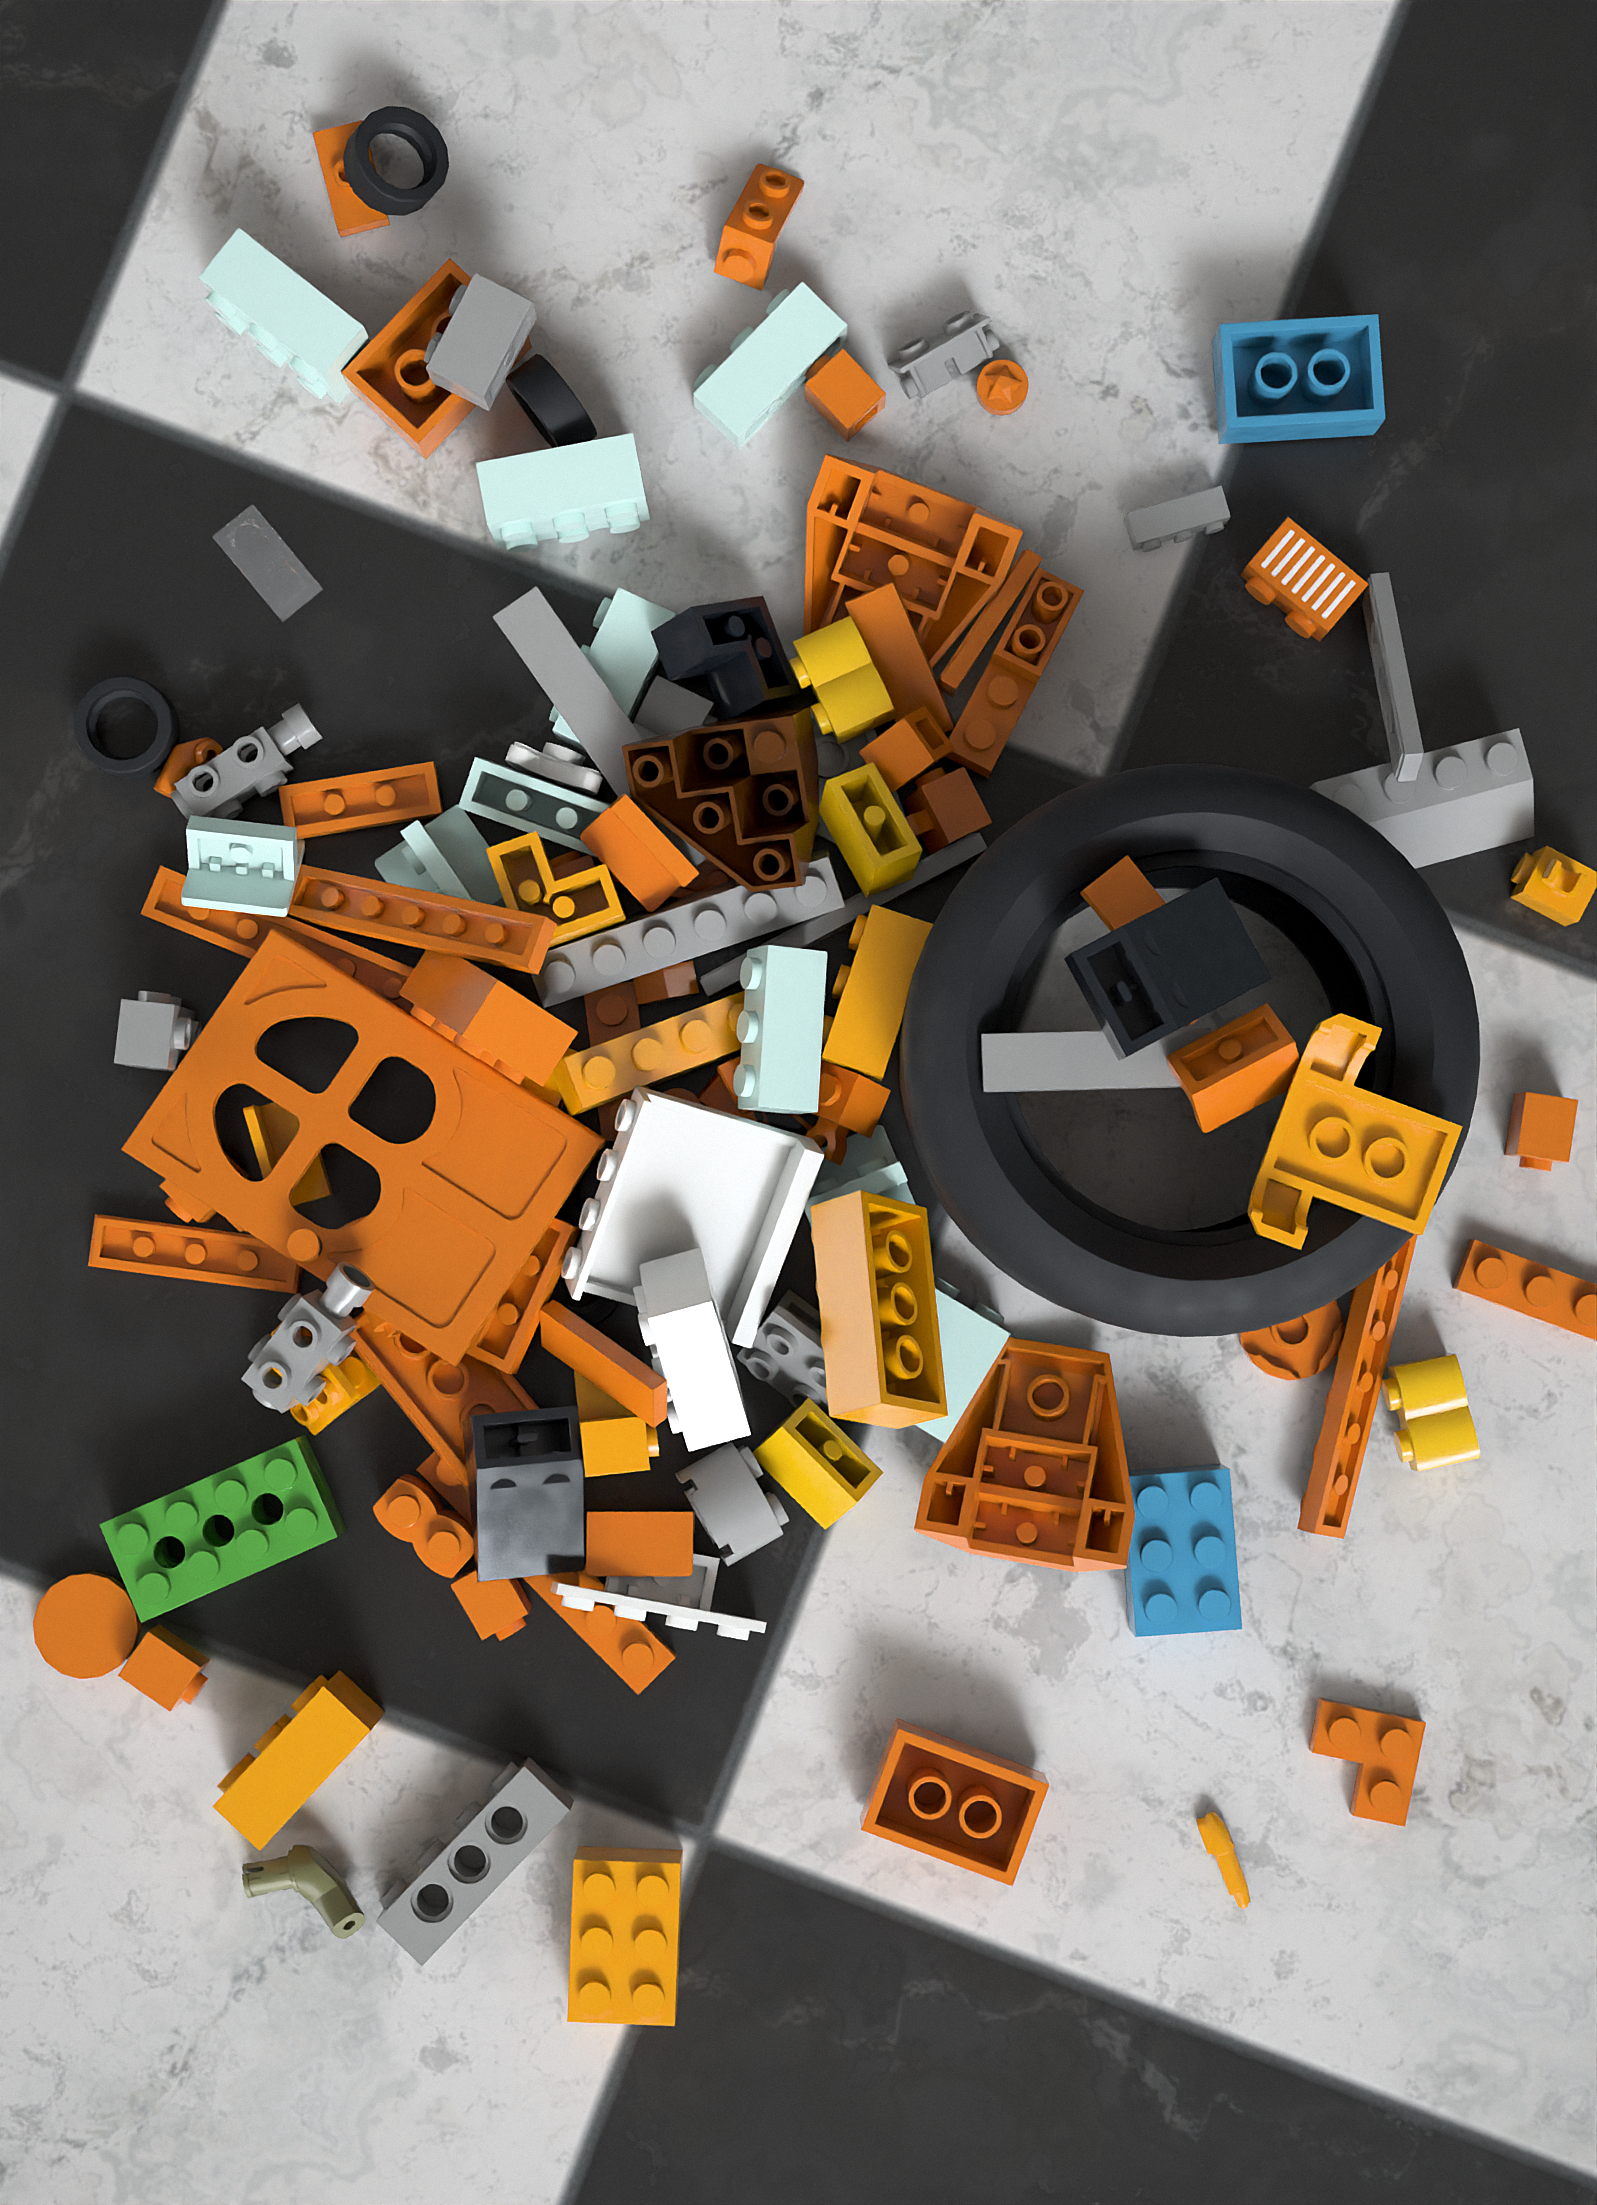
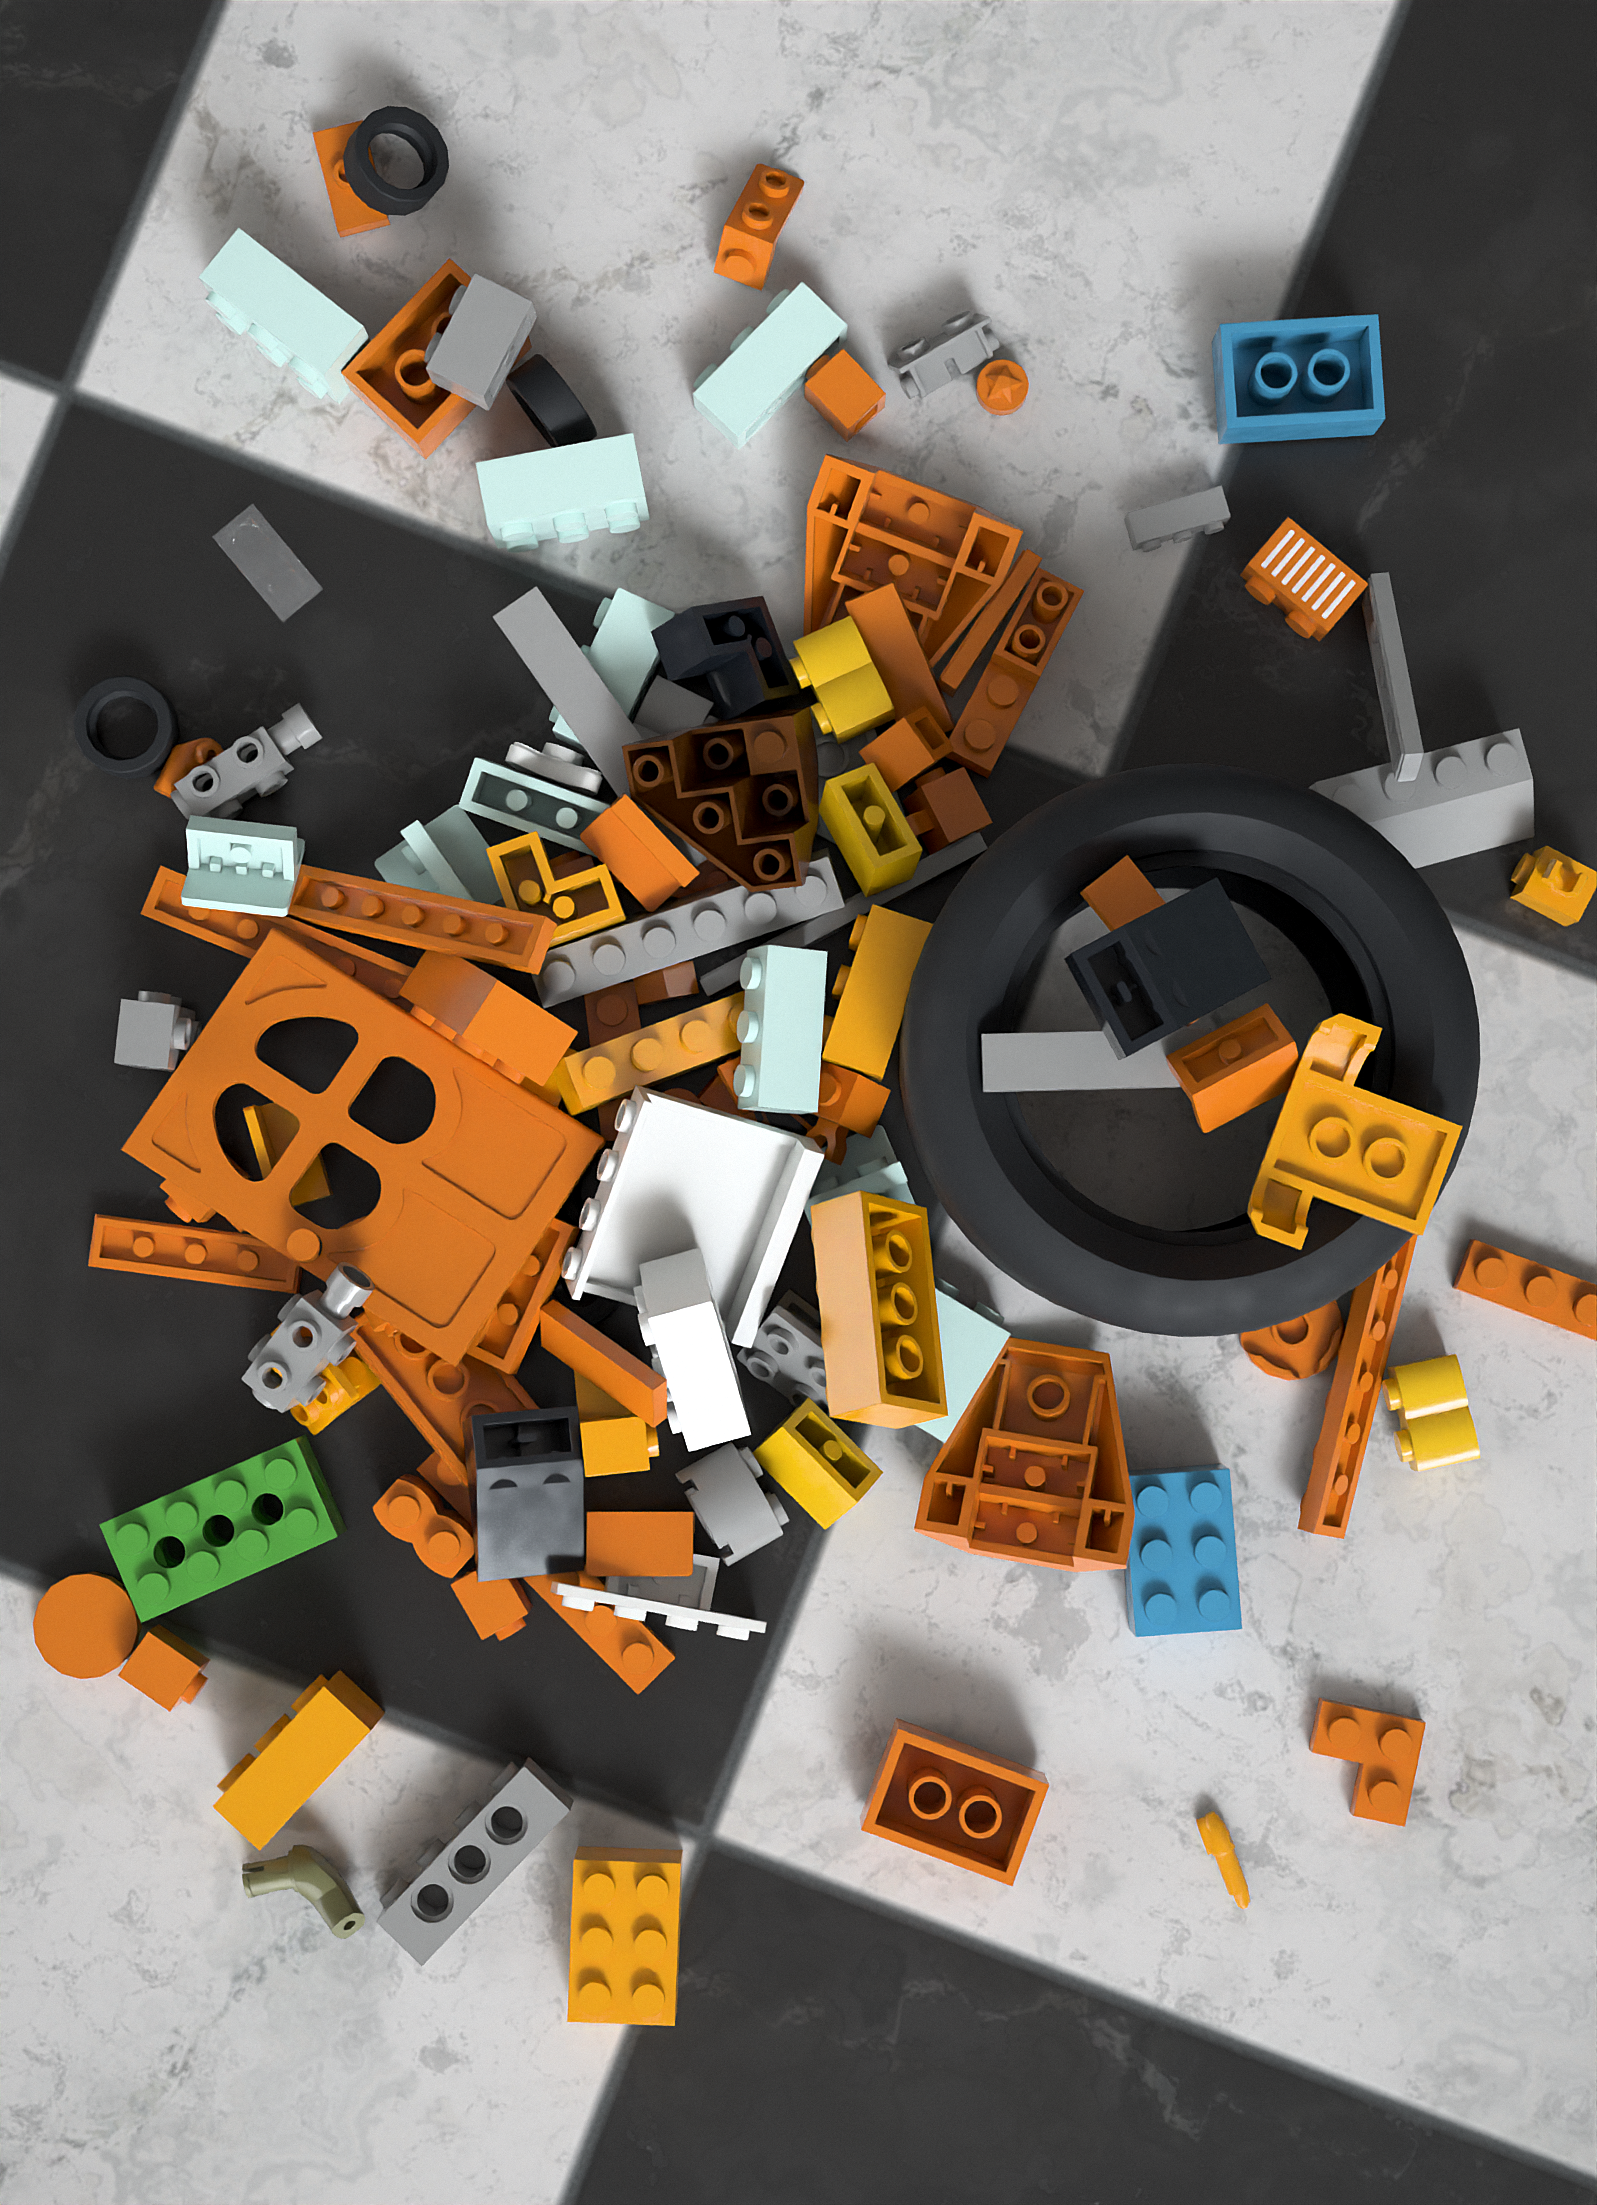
(362, 800): orange plate -> none
(1541, 1130): orange brick -> none

